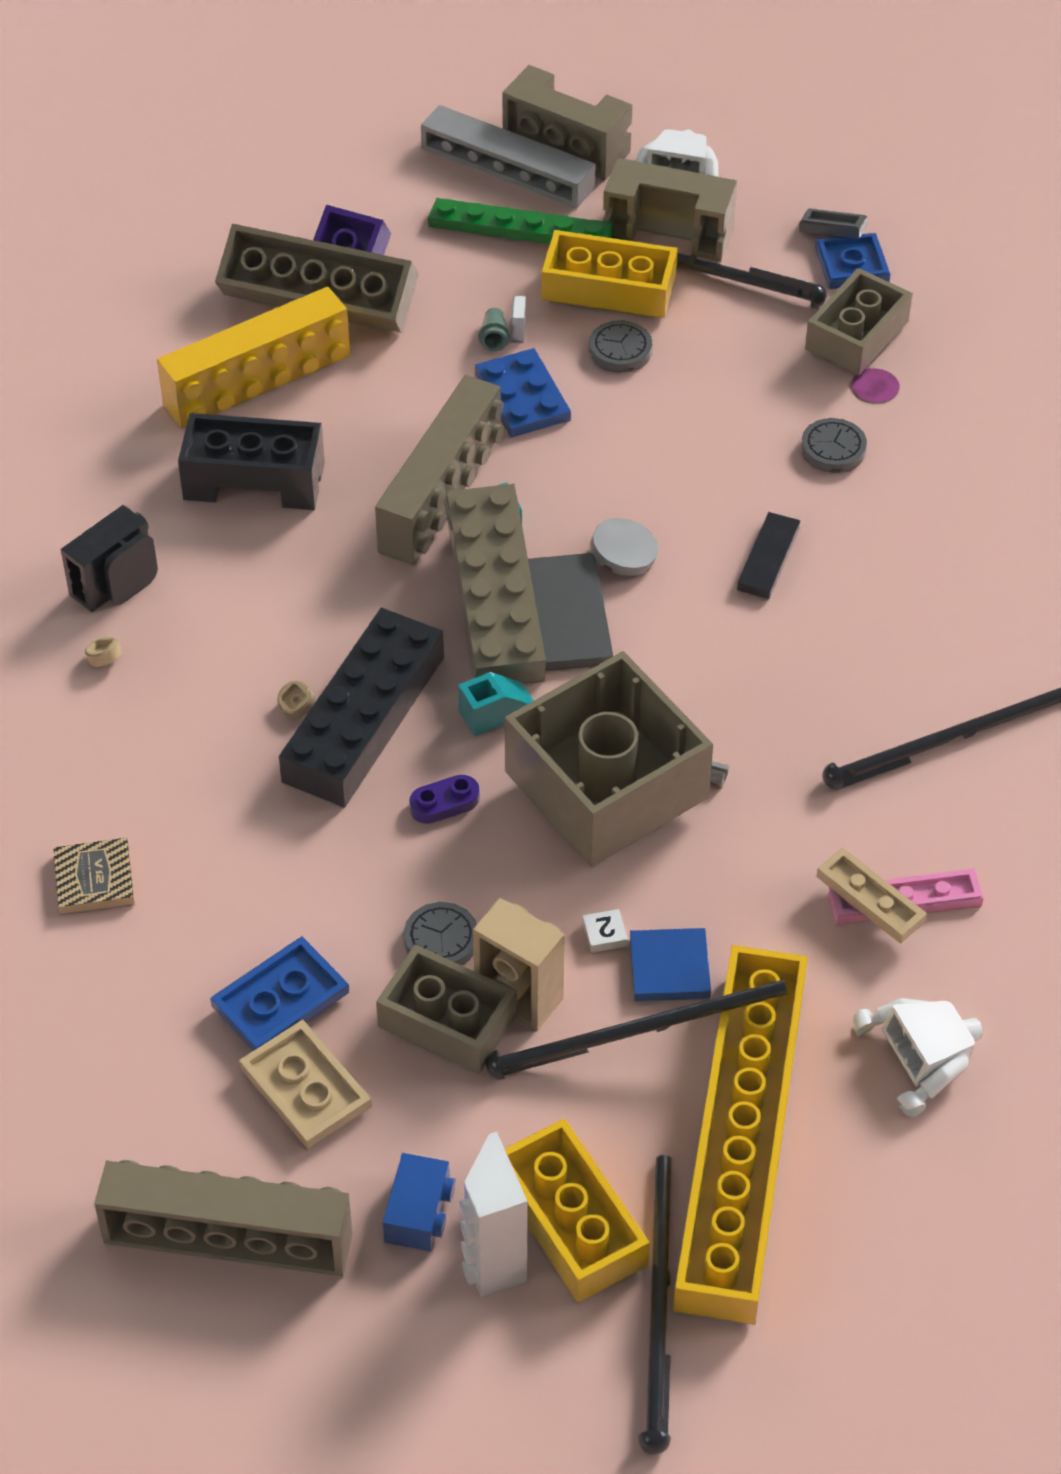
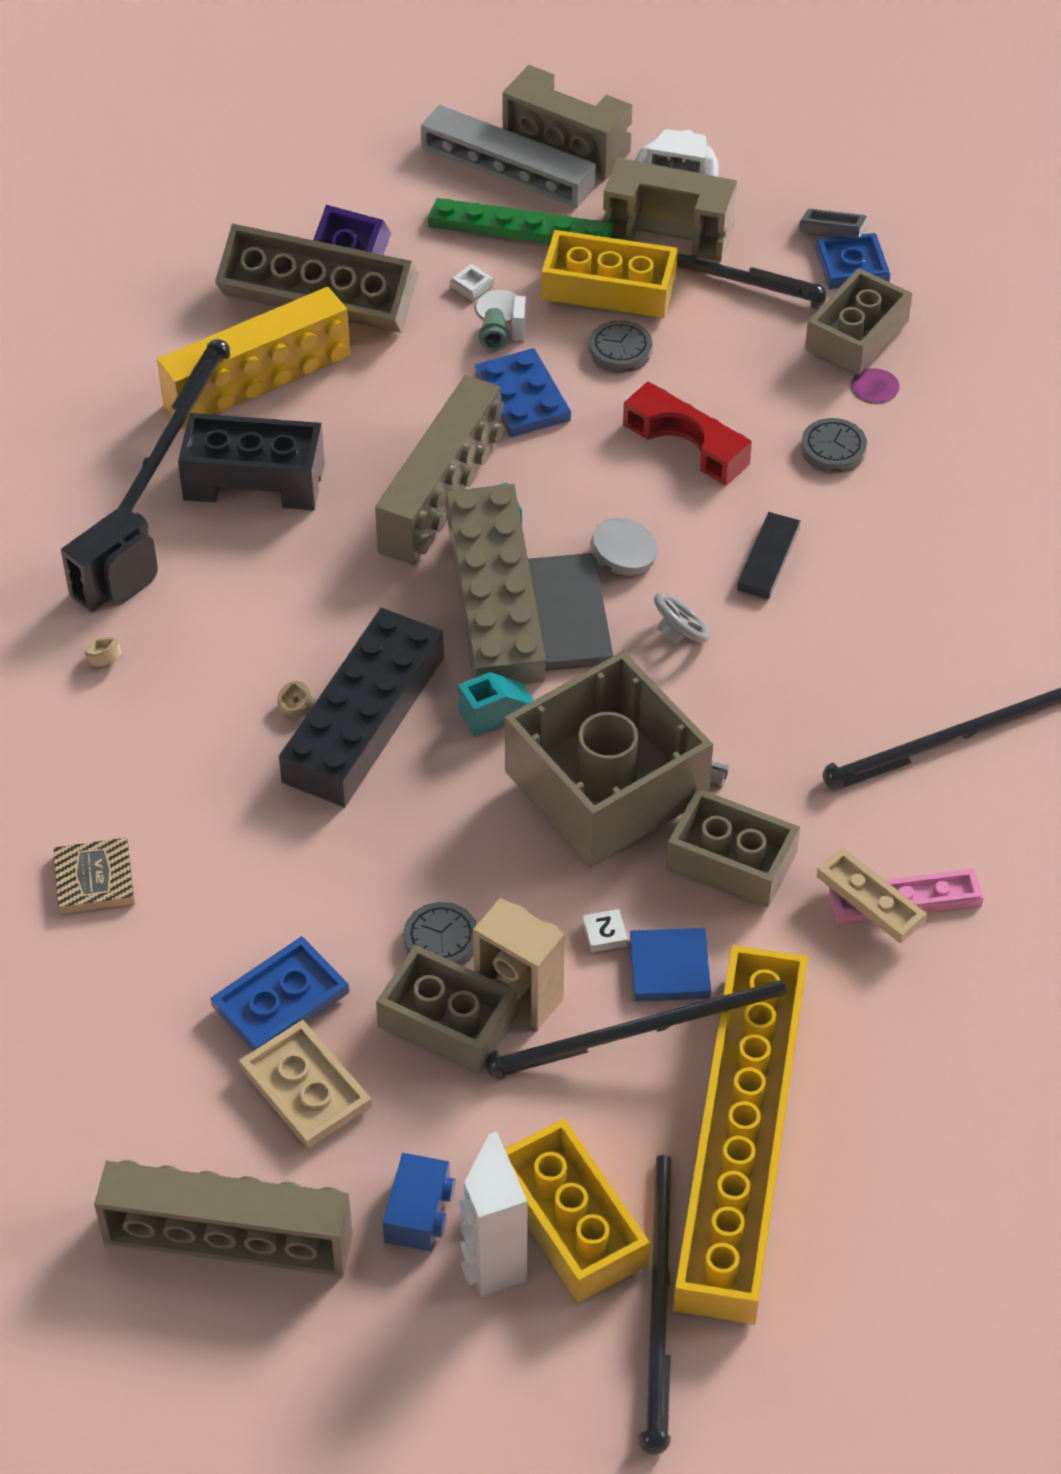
(185, 401): none -> black bar
(445, 797): dark purple plate -> none
(471, 282): none -> white tile
(496, 299): none -> white sticker
(657, 413): none -> red arch
(679, 620): none -> light grey piece
(732, 847): none -> dark tan brick
(928, 1042): white torso -> none

